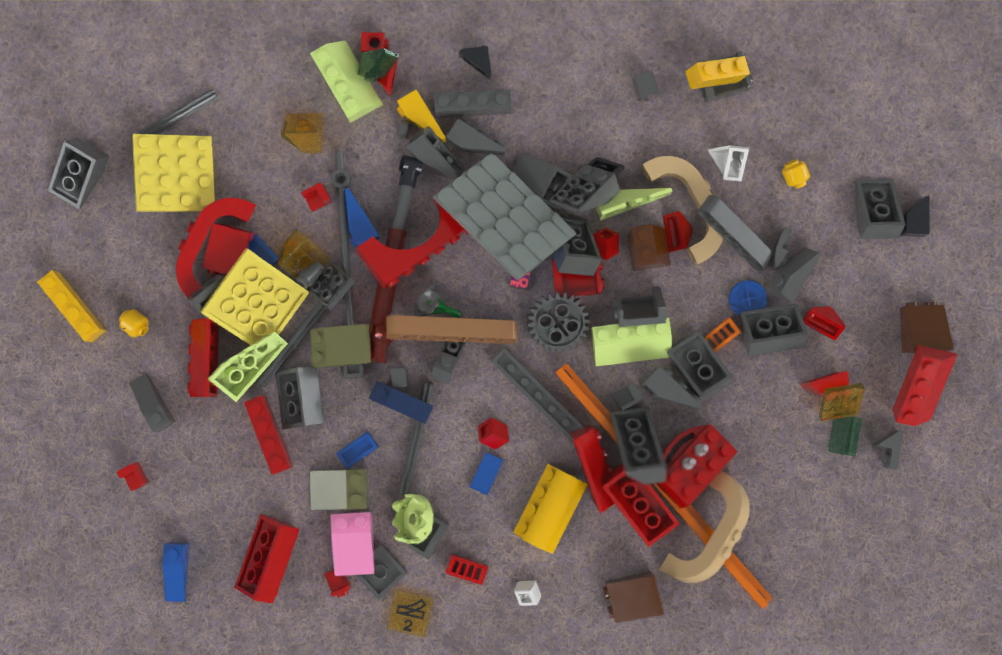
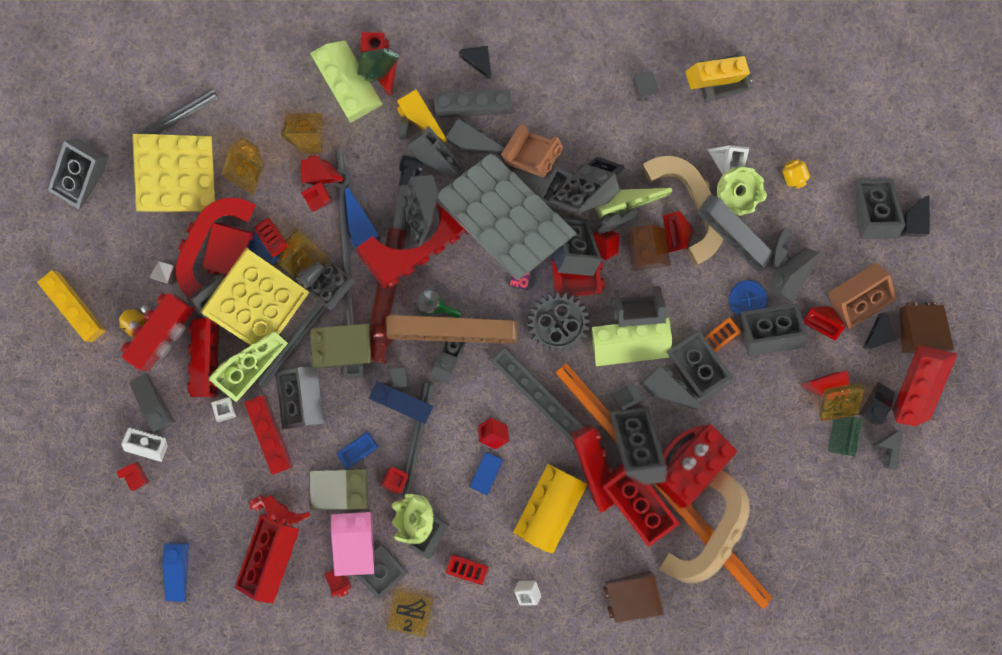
(144, 444): none -> white brick
(162, 327): none -> red piece
(163, 272): none -> white slope
(223, 409): none -> white slope
(243, 165): none -> clear yellow slope
(270, 236): none -> red slope
(277, 510): none -> red plant
(318, 170): none -> red slope
(393, 480): none -> red panel
(419, 205): none -> dark grey slope
(531, 152): none -> nougat panel
(617, 221): none -> dark grey slope
(751, 193): none -> yellowish green plate
(863, 295): none -> nougat slope
(878, 404): none -> black slope
(880, 333): none -> black slope

